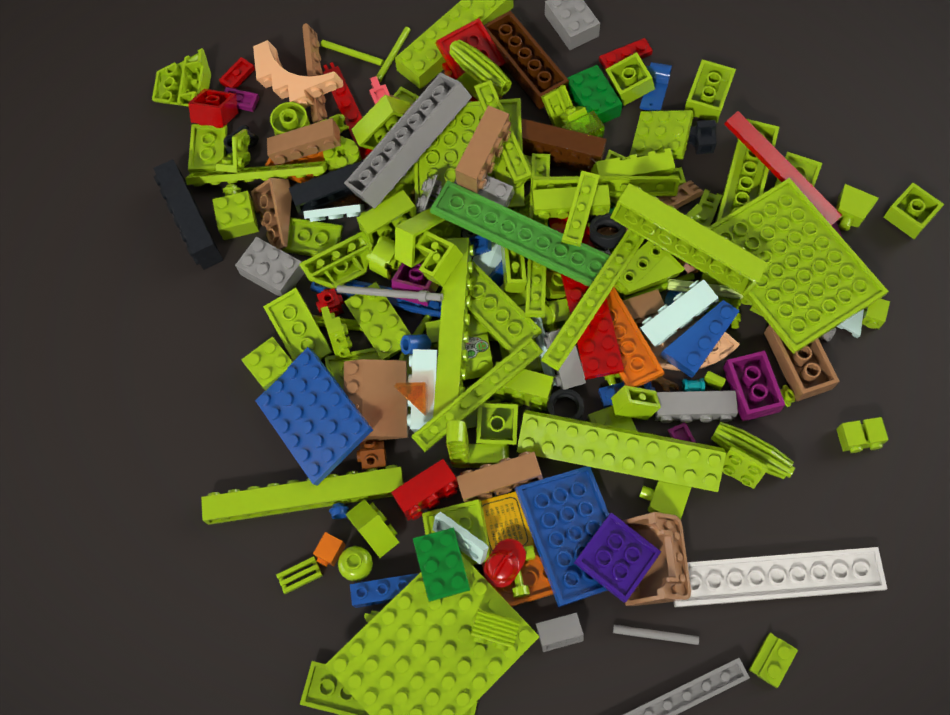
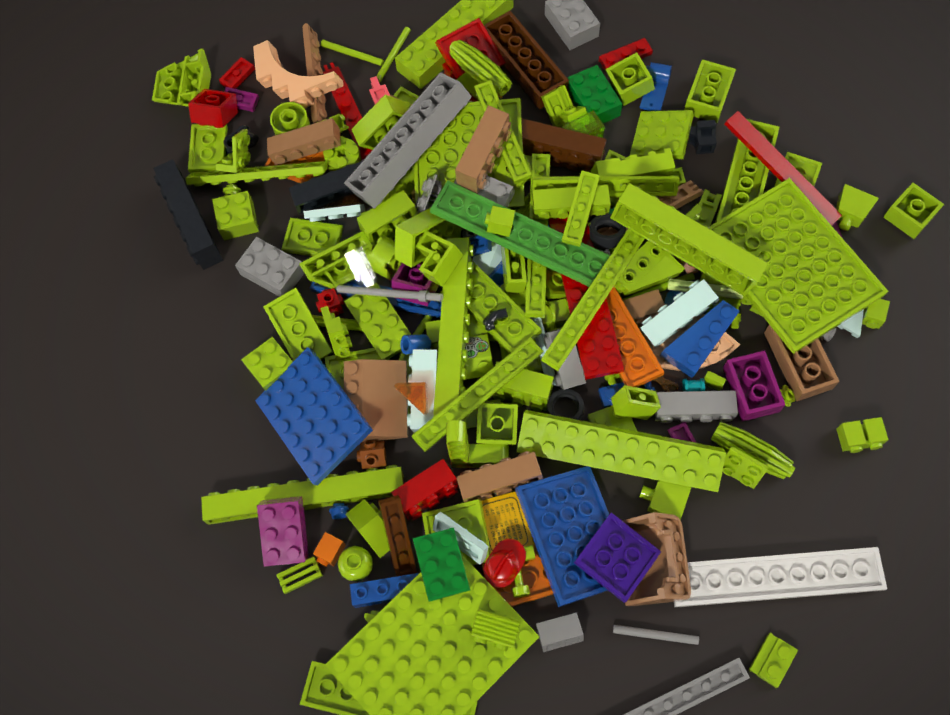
(273, 204): medium nougat wedge -> none
(283, 531): none -> magenta brick
(361, 267): none -> clear bracket
(397, 536): none -> reddish brown plate
(492, 317): none -> black arm
(500, 221): none -> lime brick

